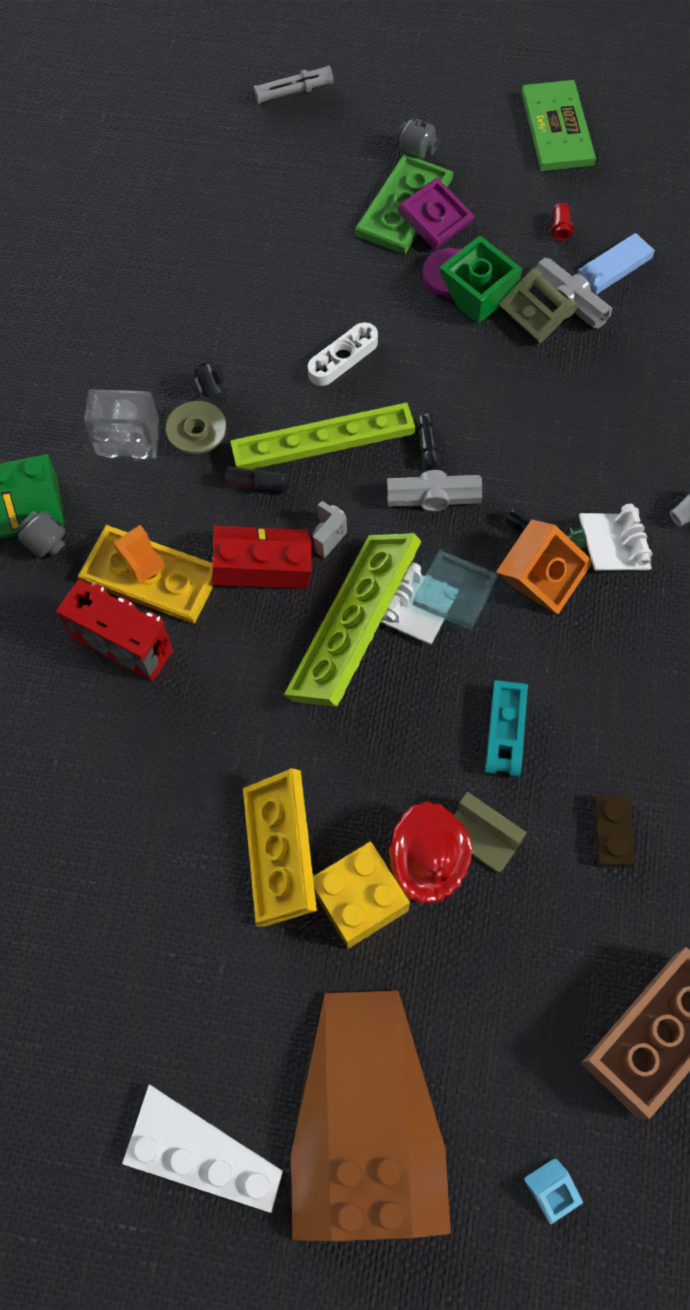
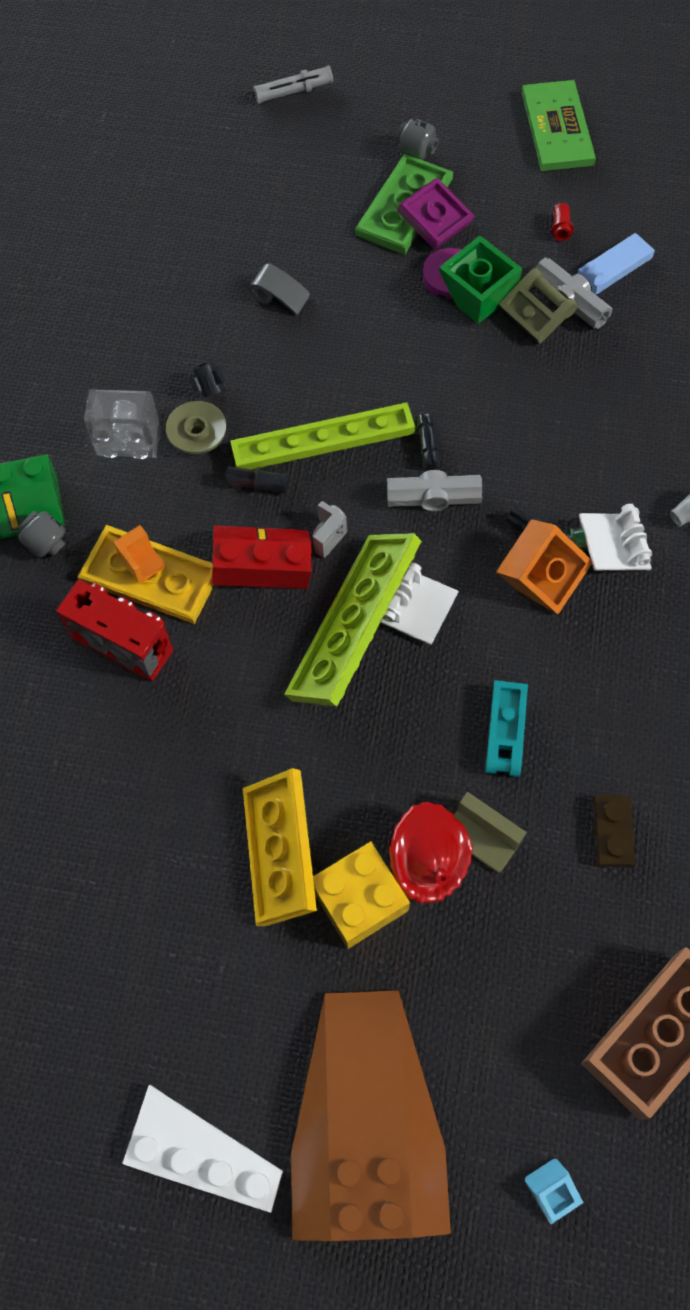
(276, 283): none -> dark grey panel
(345, 342): white beam -> none
(455, 589): clear light blue tile -> none

